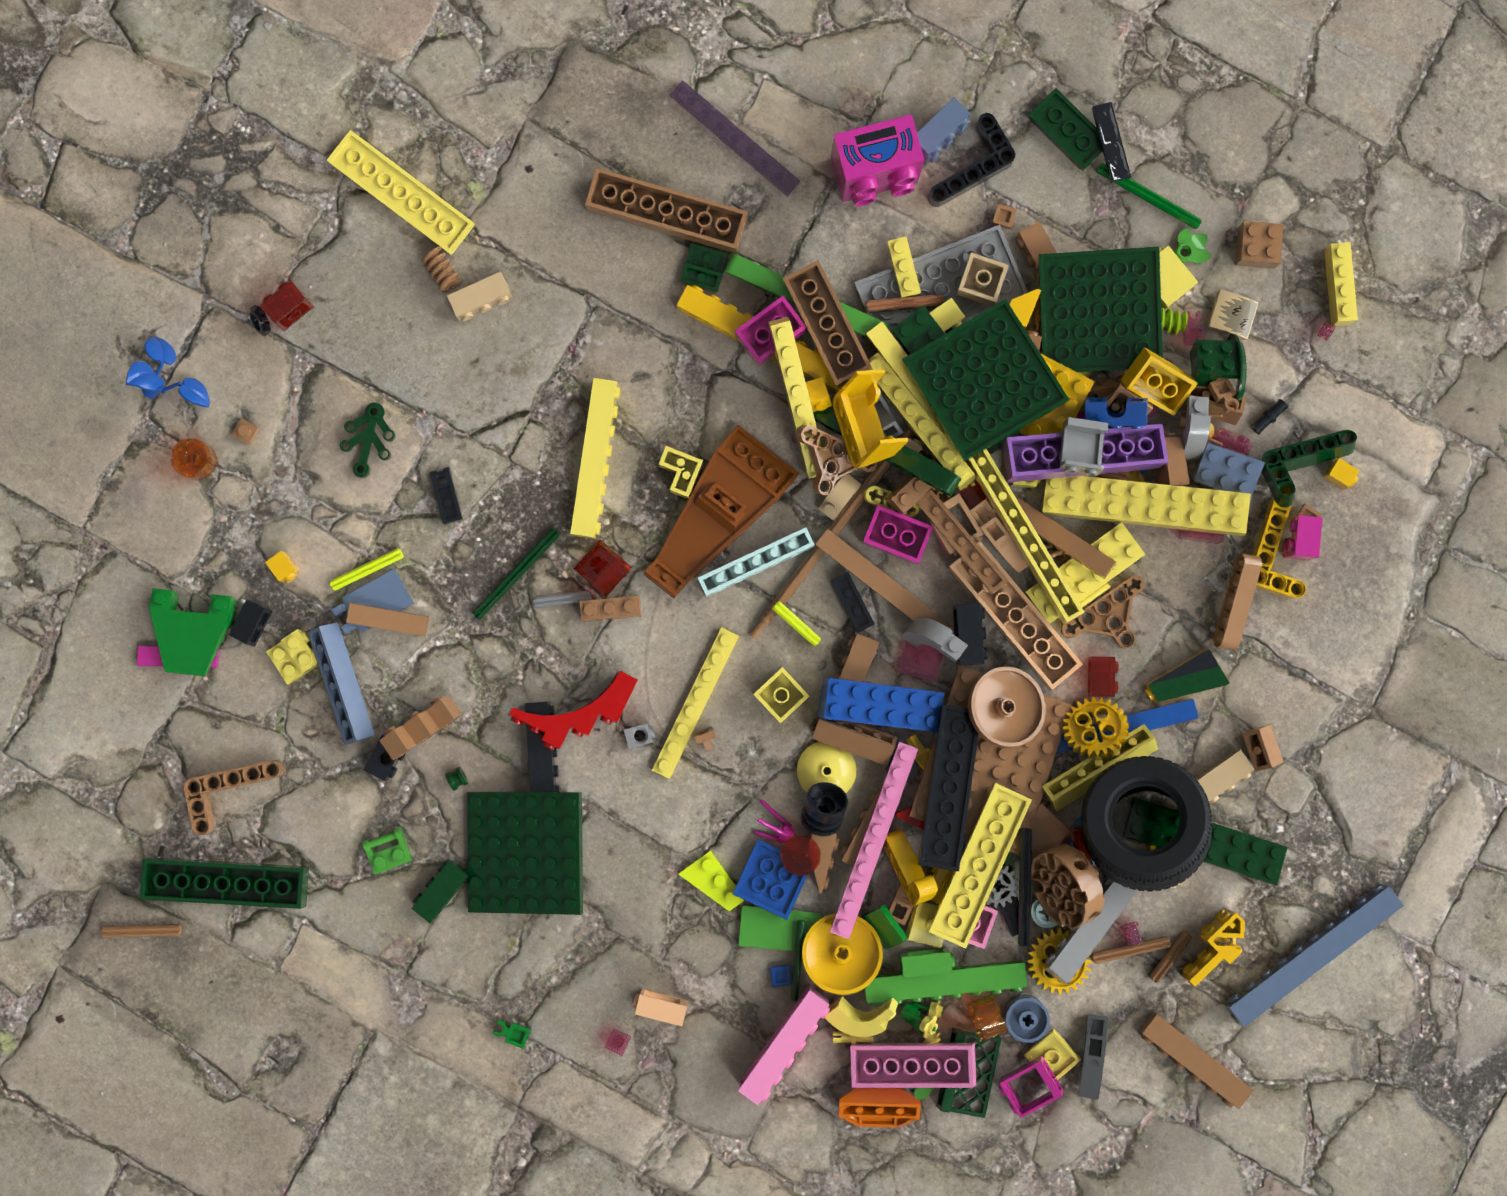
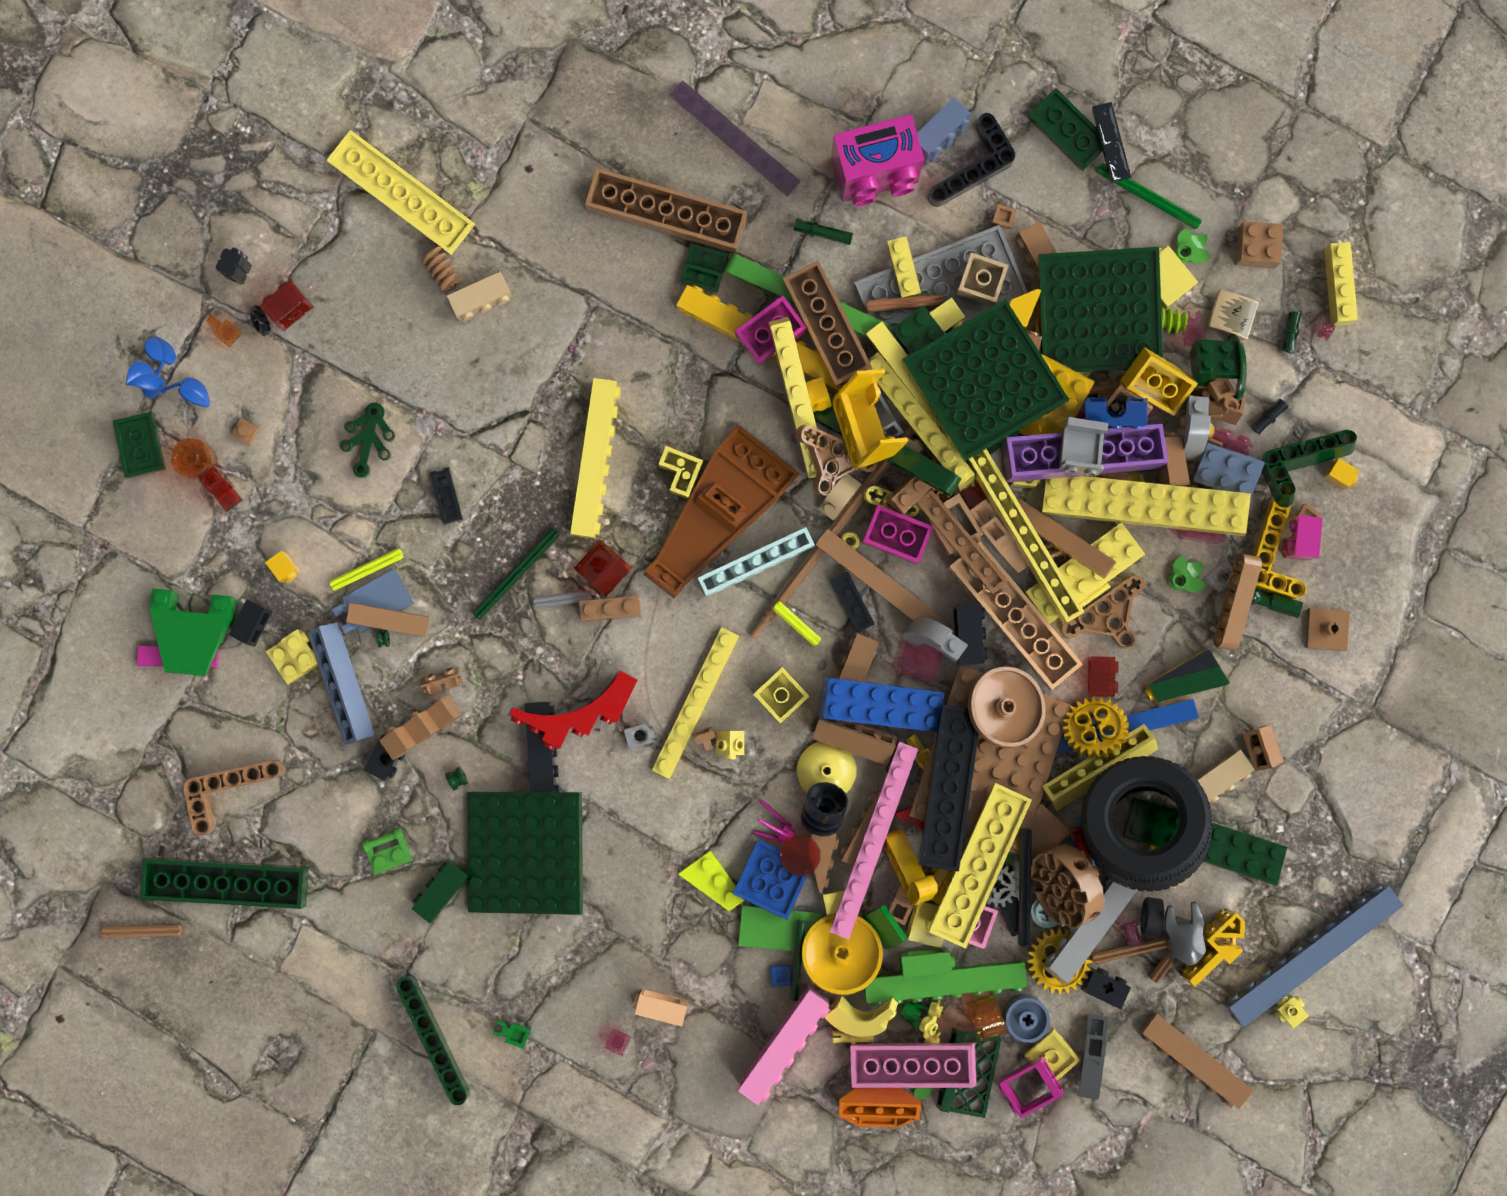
(139, 445): none -> dark green plate
(221, 487): none -> clear red brick
(225, 331): none -> clear orange plate
(233, 265): none -> black brick
(383, 638): none -> dark green bush
(432, 682): none -> medium nougat hinge
(433, 1049): none -> dark green beam
(729, 743): none -> light yellow brick
(818, 230): none -> dark green pin
(832, 900): none -> light yellow brick
(854, 536): none -> light yellow plate
(1094, 986): none -> black brick
(1152, 917): none -> black tyre
(1185, 935): none -> dark grey piece
(1188, 574): none -> bright green plate
(1277, 603): none -> dark green piece
(1290, 1010): none -> light yellow brick
(1291, 332): none -> dark green pin
(1327, 629): none -> medium nougat tile

